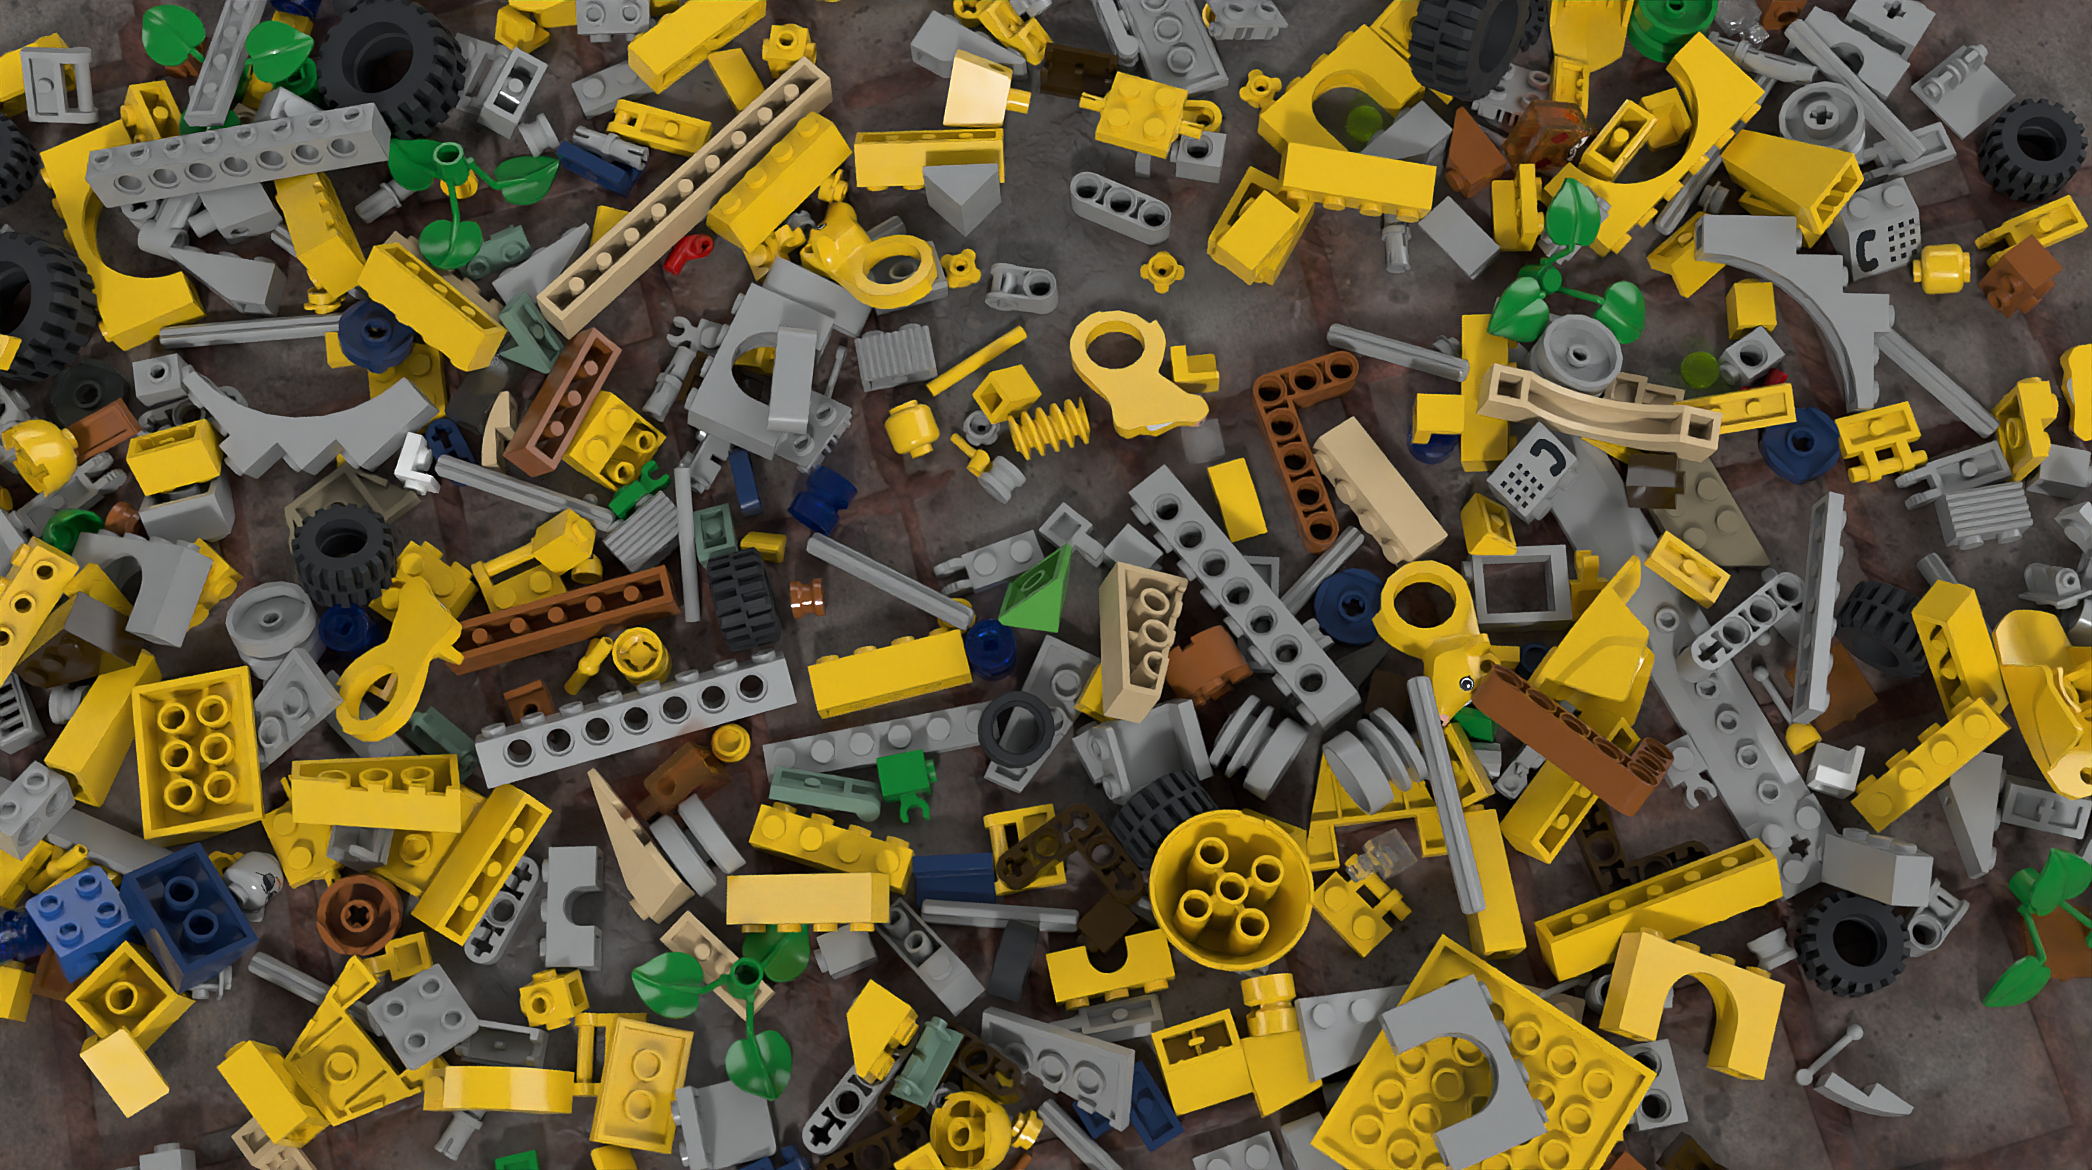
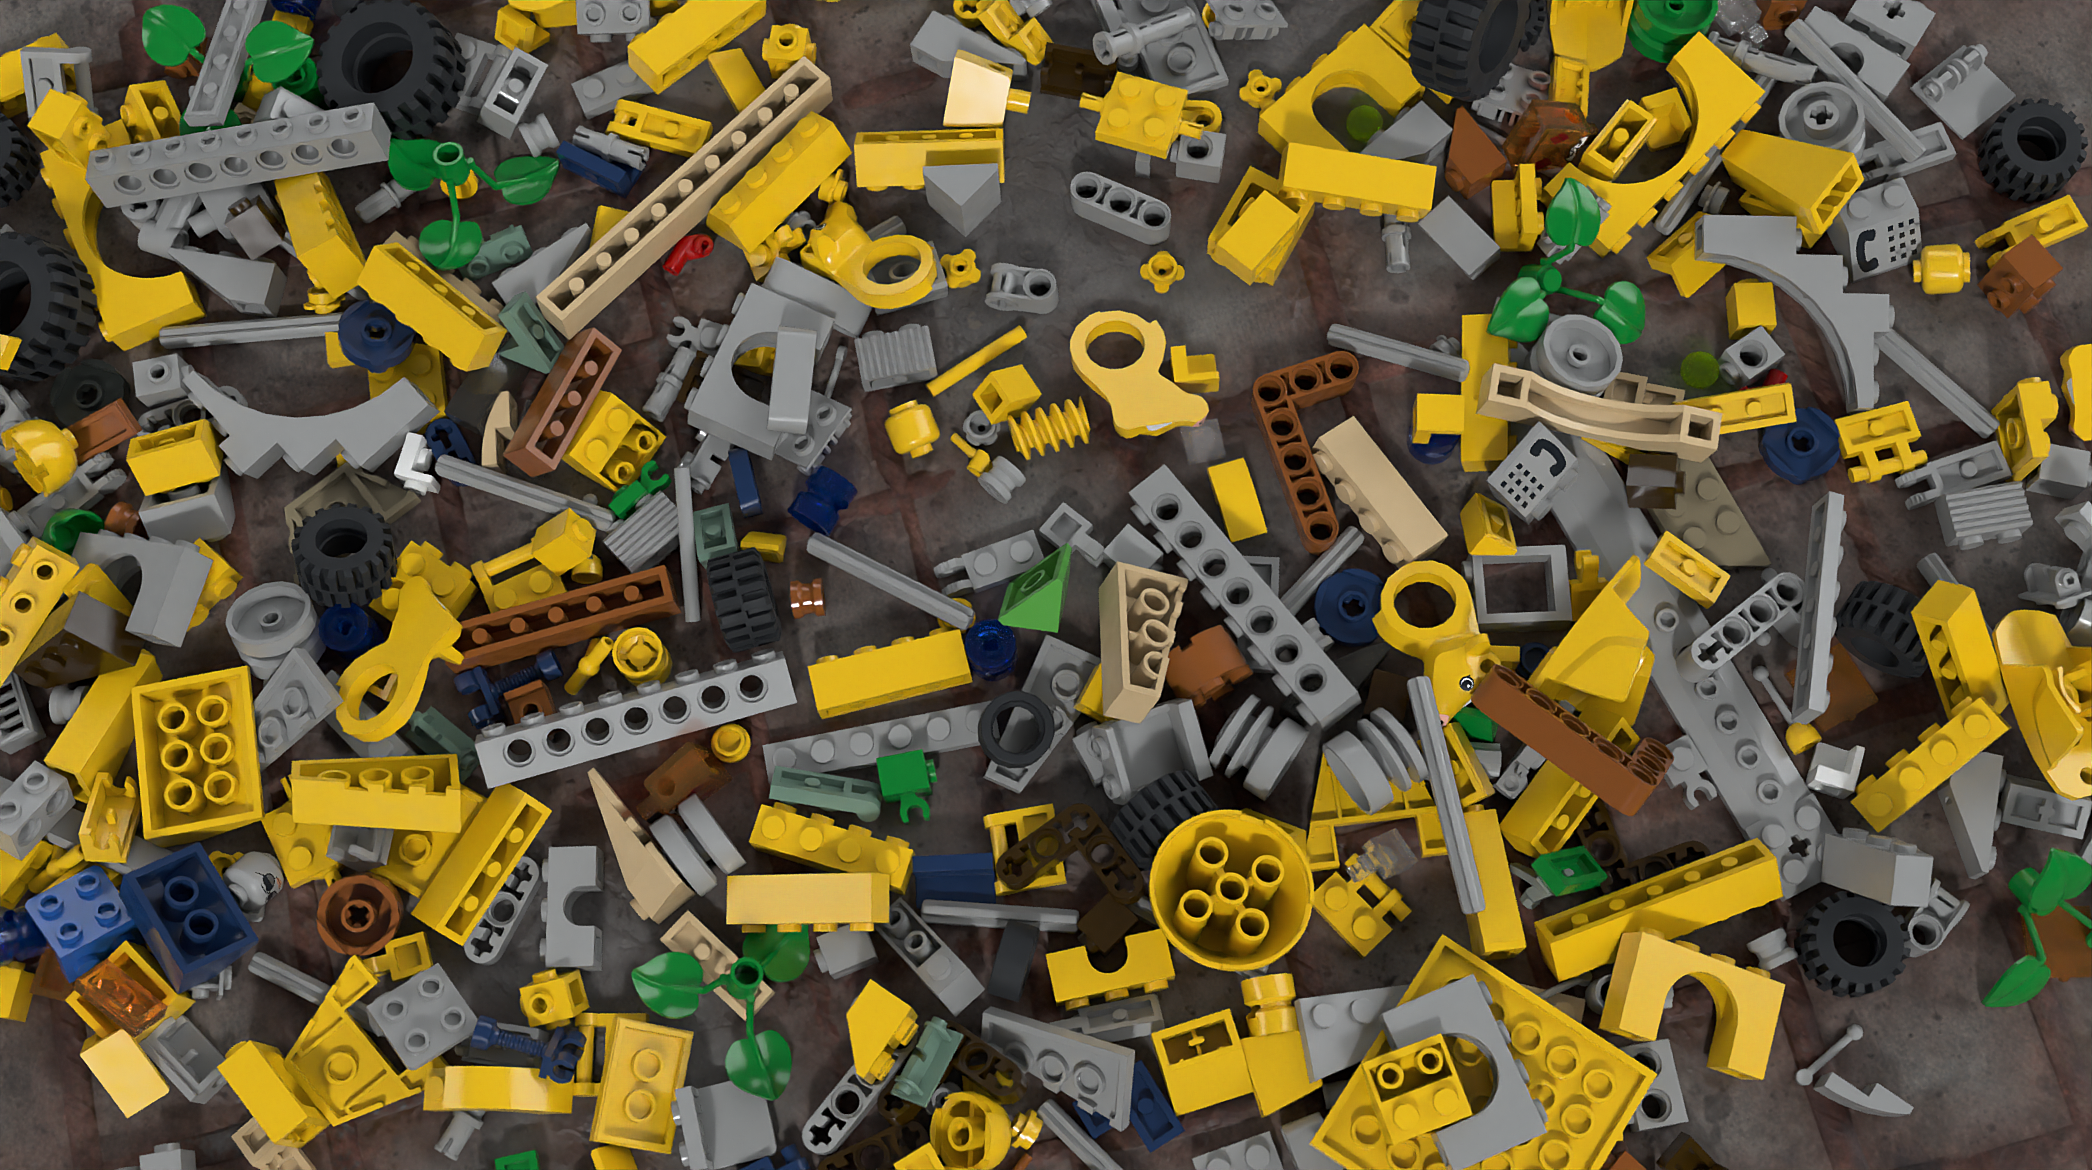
(69, 127): none -> yellow brick
(110, 820): none -> yellow hinge
(120, 997): none -> clear orange plate
(186, 1058): none -> light grey hinge
(254, 226): none -> brick
(471, 681): none -> dark blue bar
(553, 1052): none -> dark blue bar
(1132, 37): none -> light grey pin
(1415, 1089): none -> yellow slope
(1559, 875): none -> green piece

